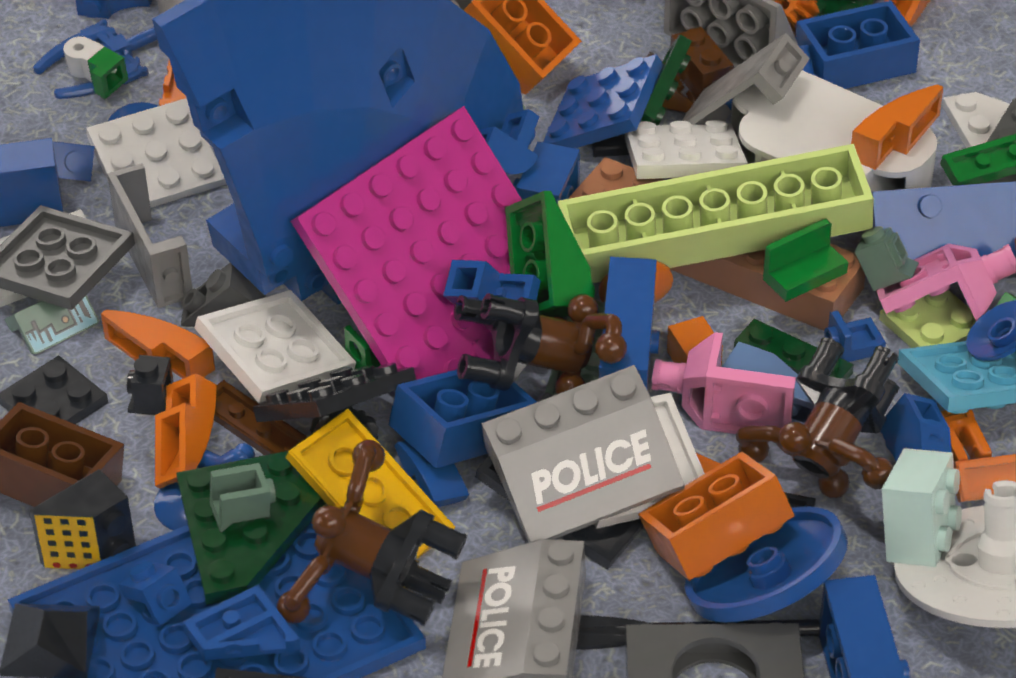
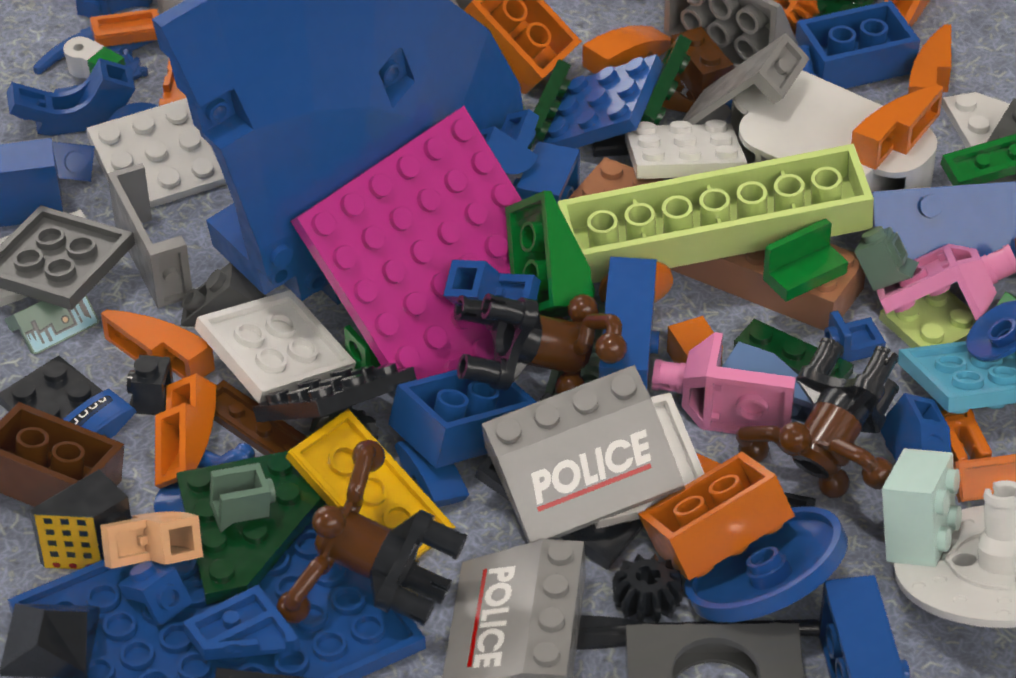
(74, 110): none -> blue arch
(102, 413): none -> blue slope
(124, 27): none -> orange tile
(152, 537): none -> light nougat brick
(547, 104): none -> dark green plate
(622, 46): none -> orange slope
(647, 588): none -> black gear
(933, 62): none -> orange slope

